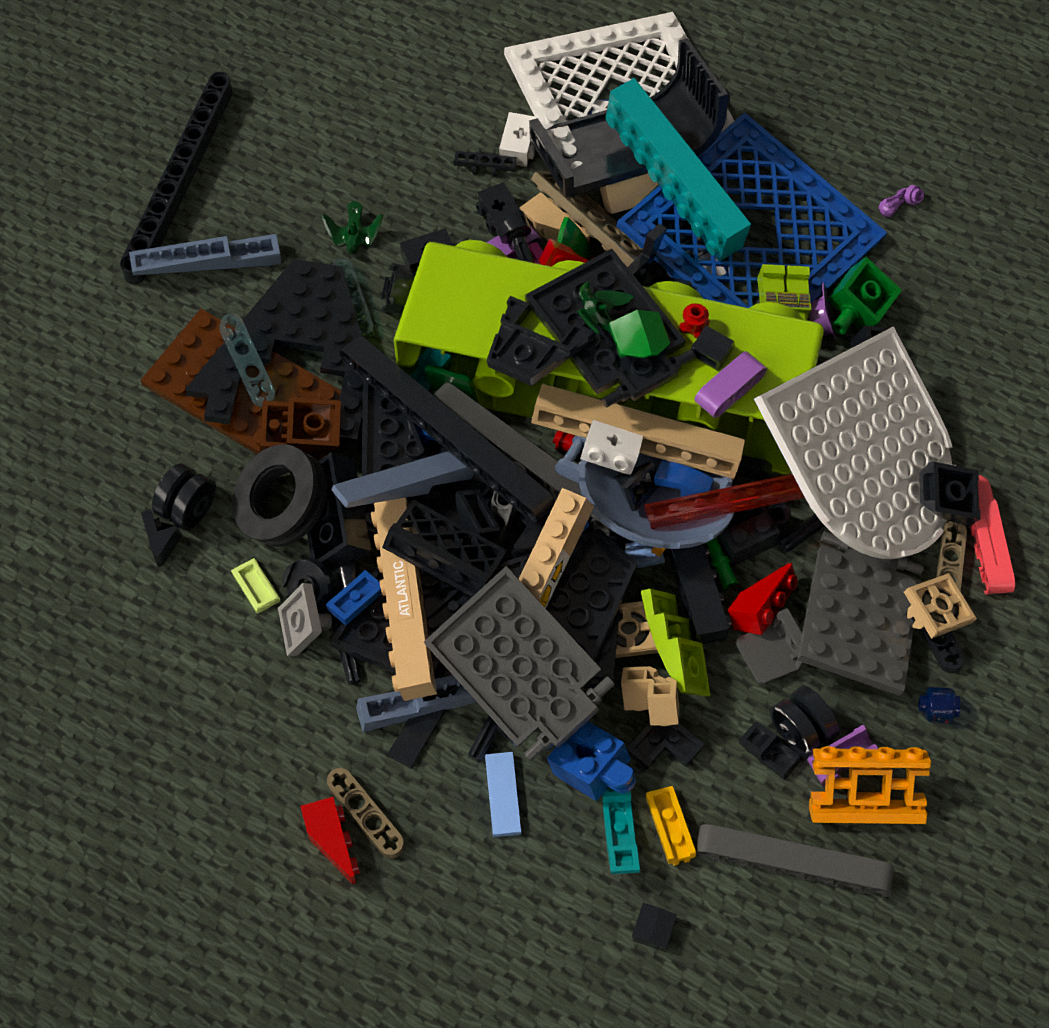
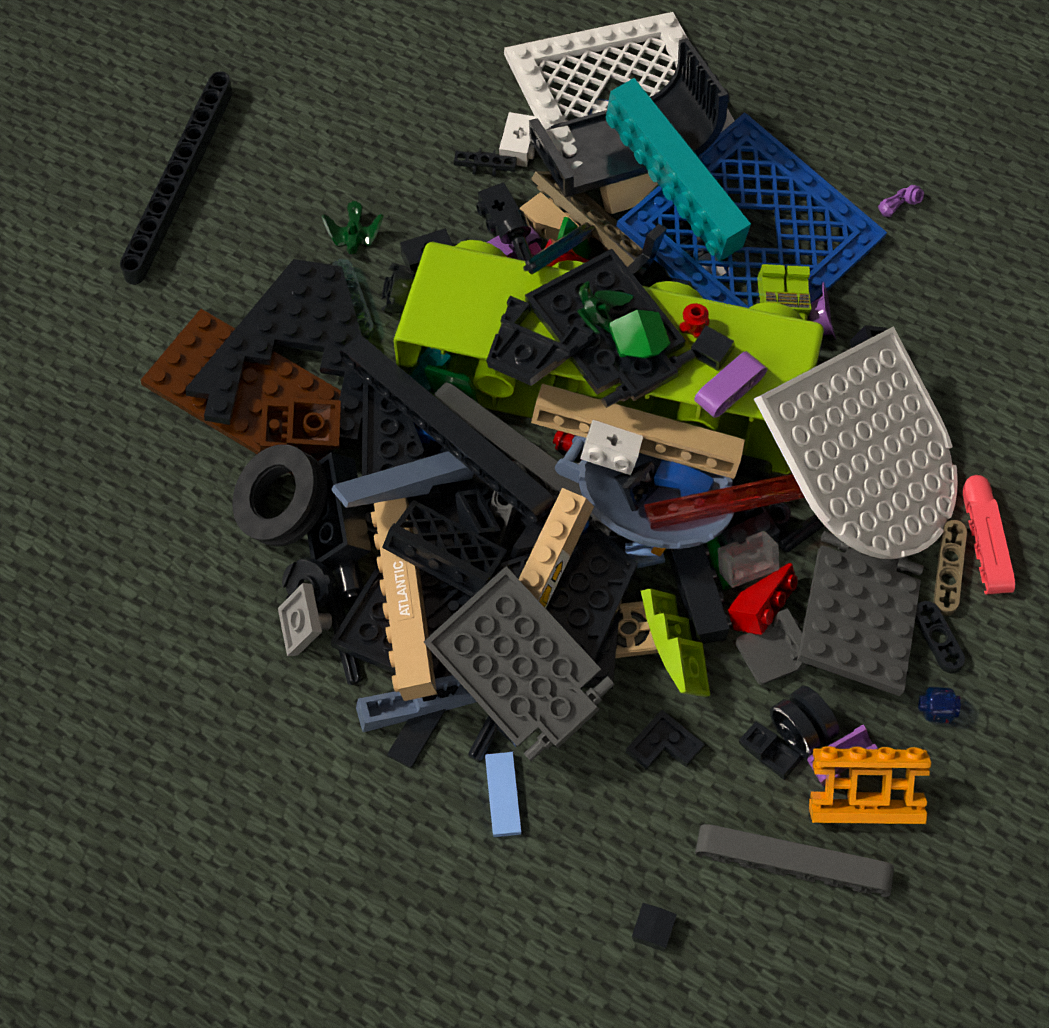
(161, 540): black slope -> none
(183, 496): black wheel -> none
(207, 255): sand blue slope -> none
(248, 359): clear light blue beam -> none
(255, 585): yellowish green tile -> none
(325, 832): red slope -> none
(354, 597): blue plate -> none
(368, 811): dark tan beam -> none
(558, 248): none -> black axle
(593, 762): blue brick -> none
(620, 832): teal slope -> none
(647, 690): tan brick -> none
(671, 825): yellow hinge -> none
(748, 560): none -> clear brick
(862, 296): green brick -> none
(938, 606): tan piece -> none
(950, 492): black slope -> none

